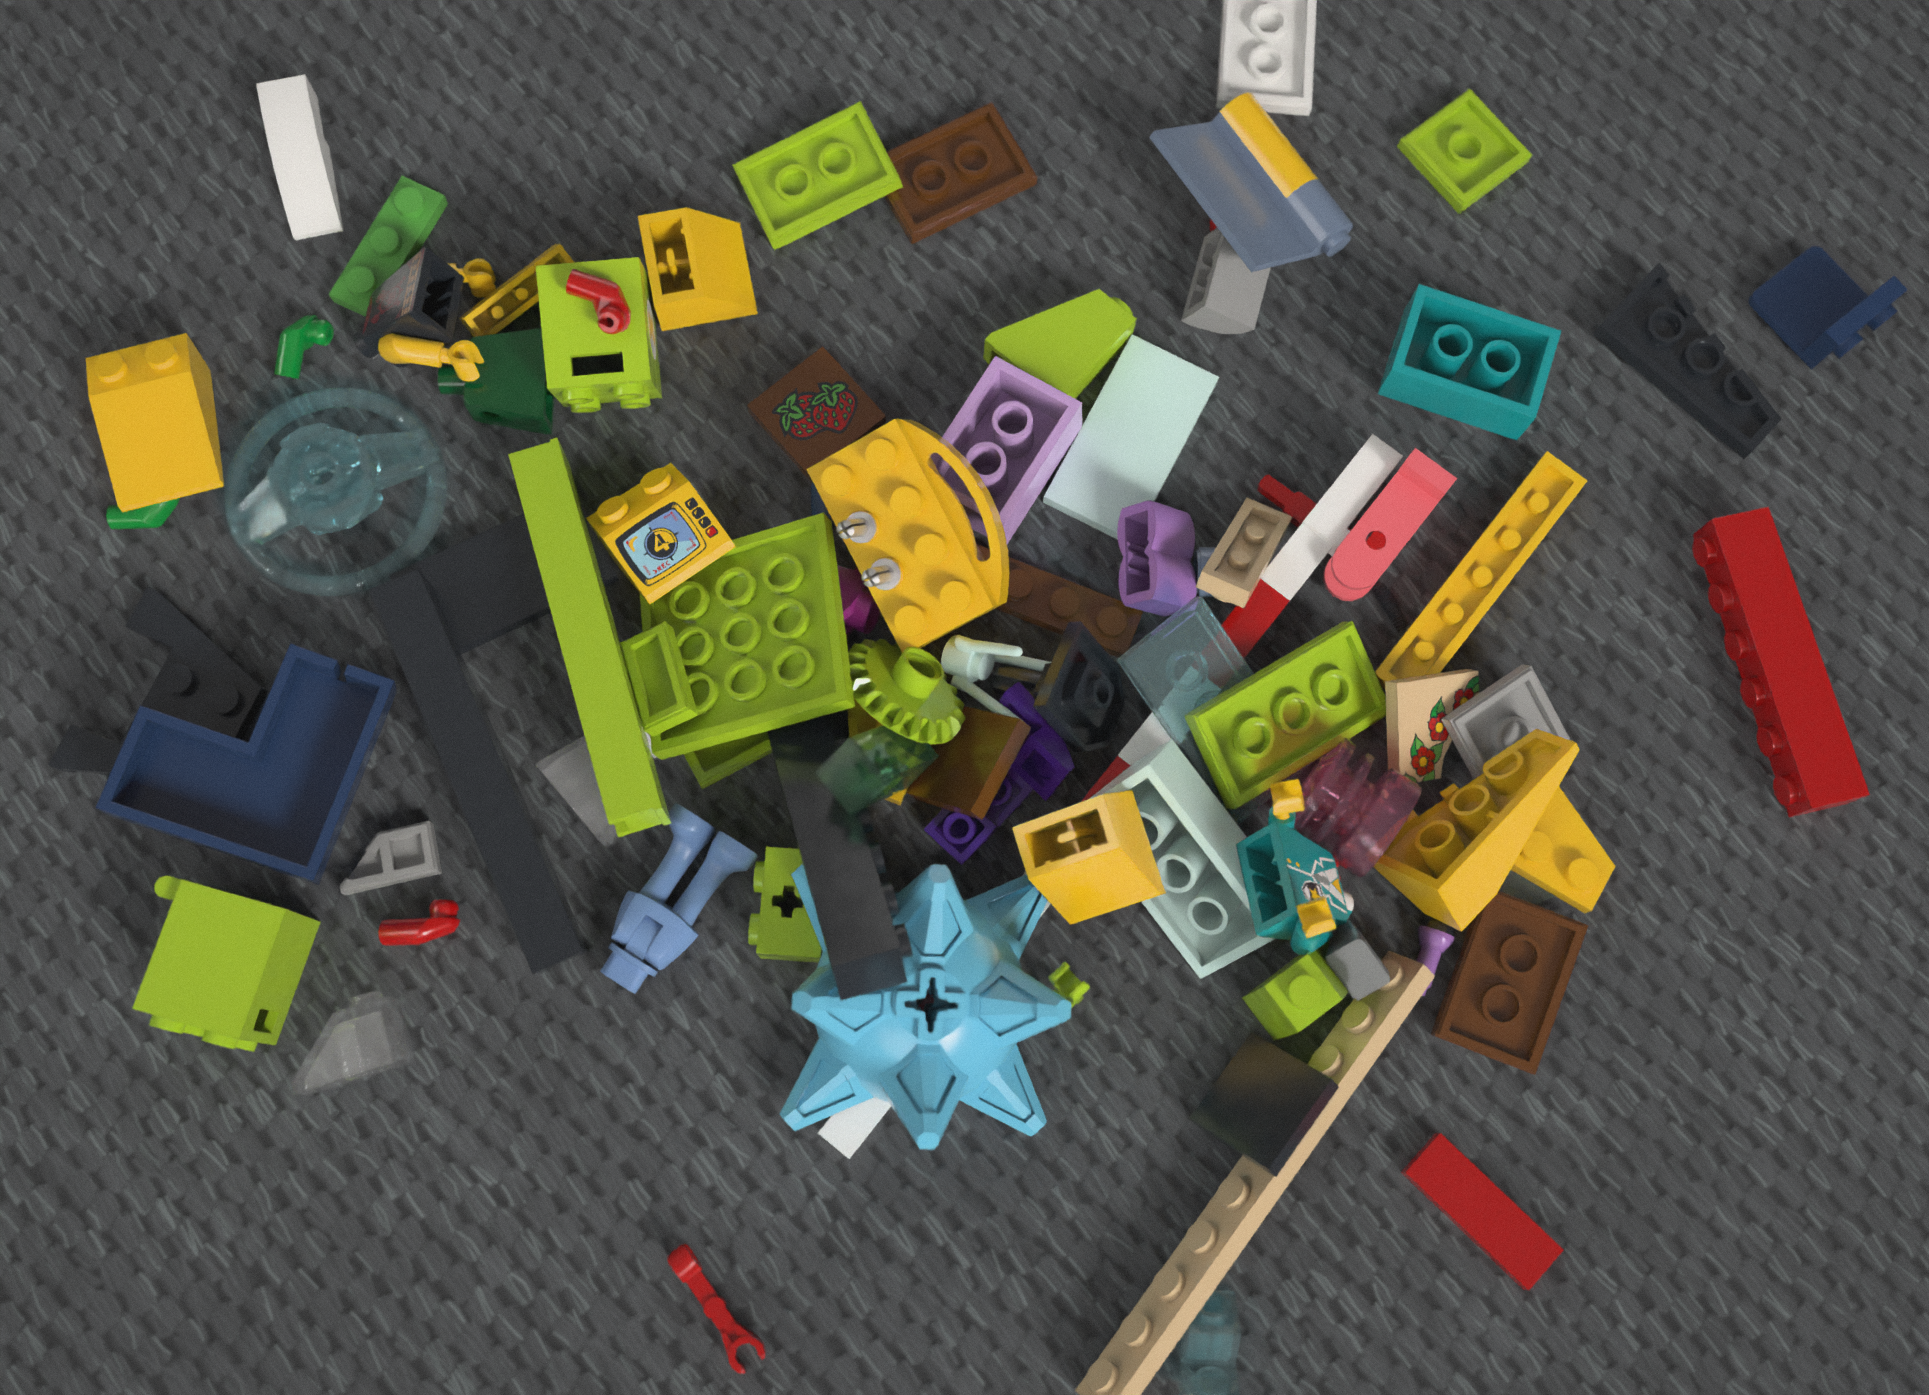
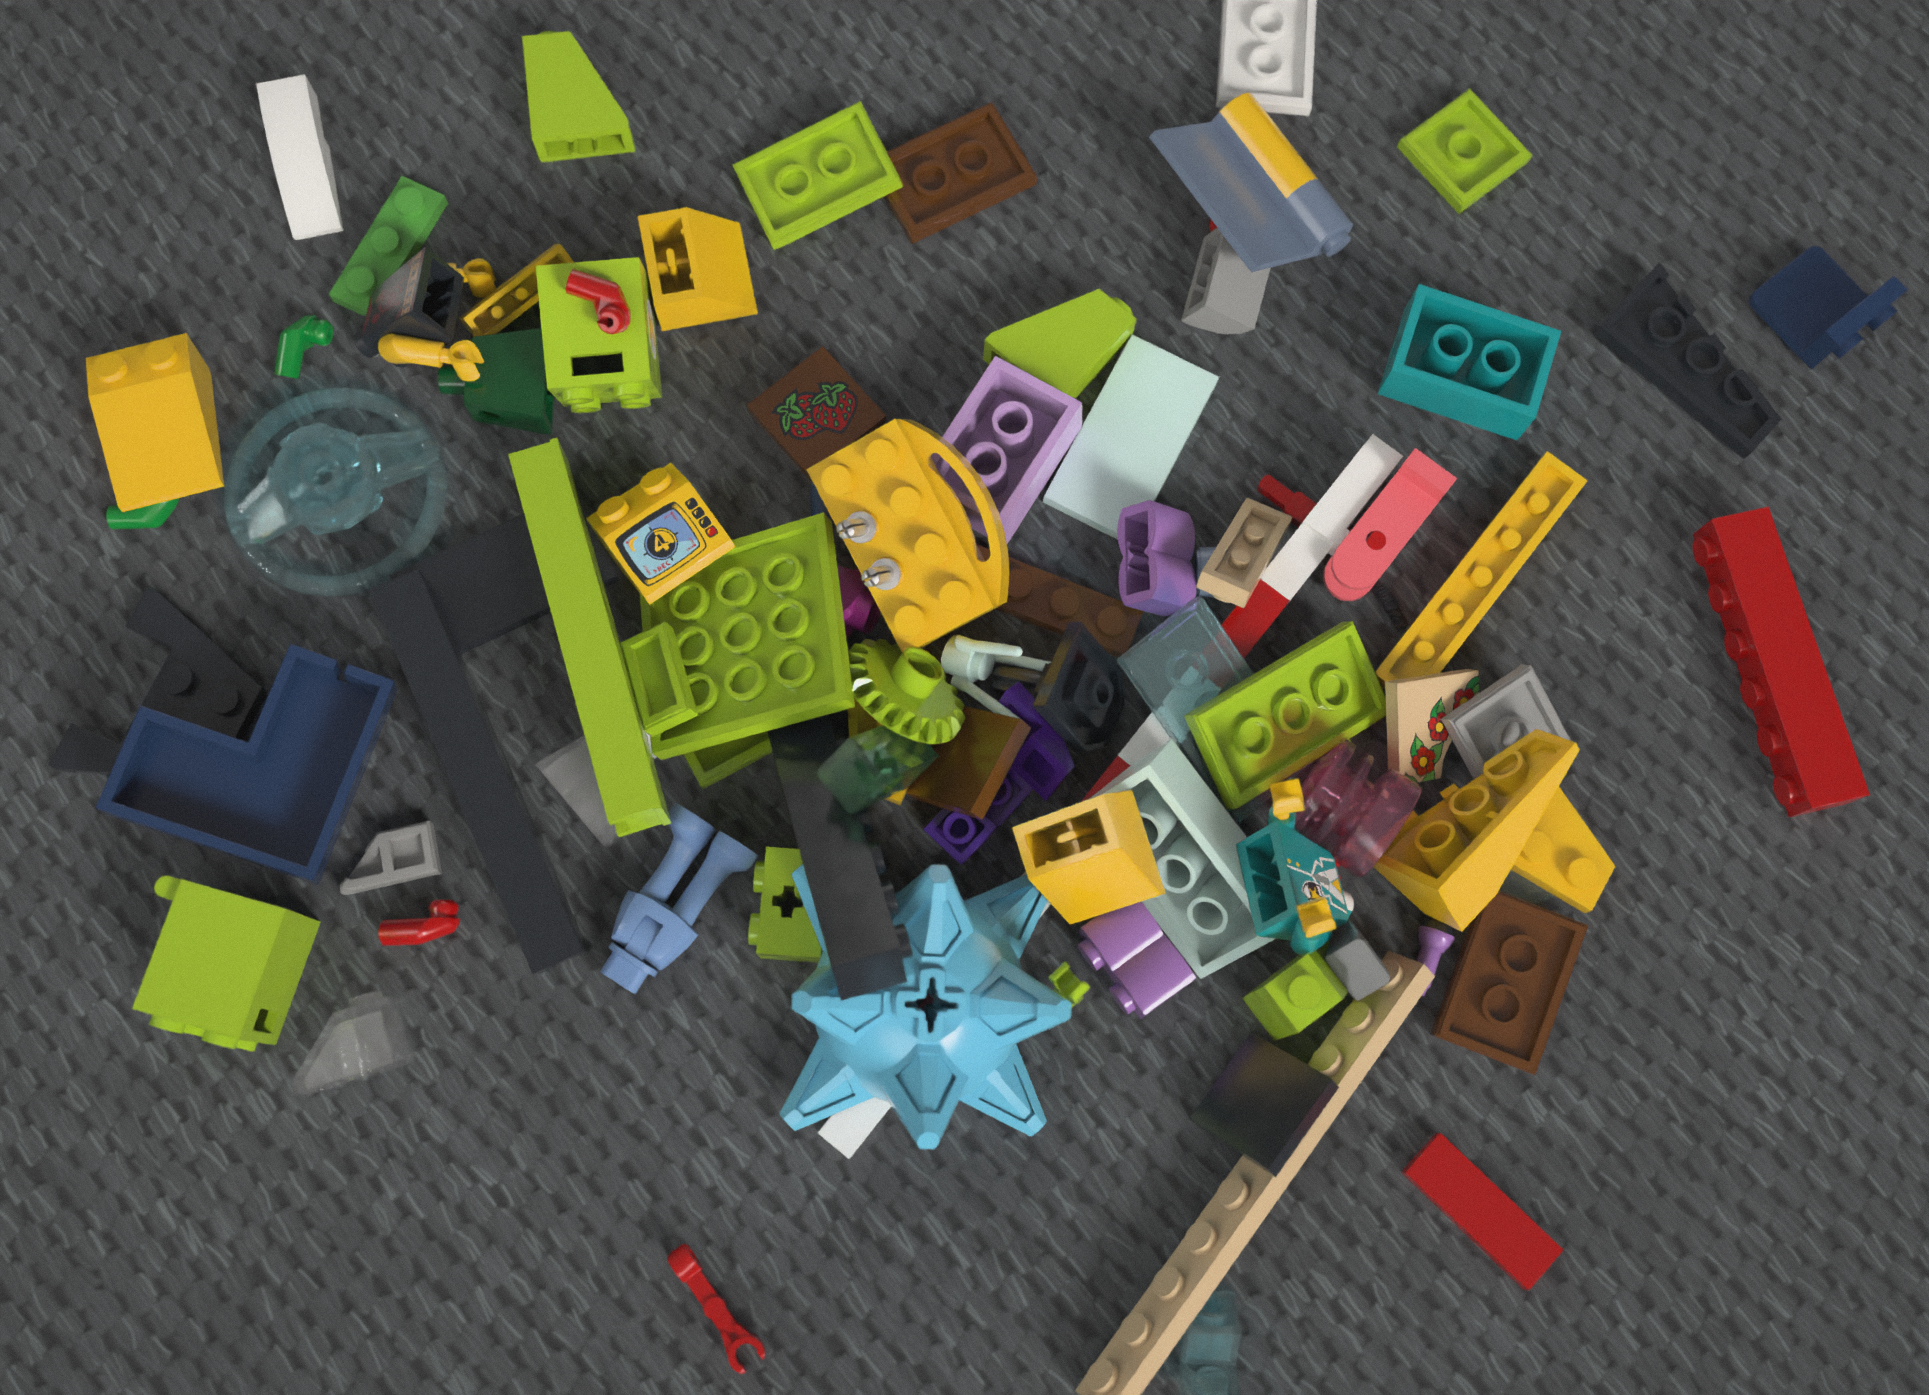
(569, 102): none -> lime slope
(1136, 957): none -> medium lavender brick

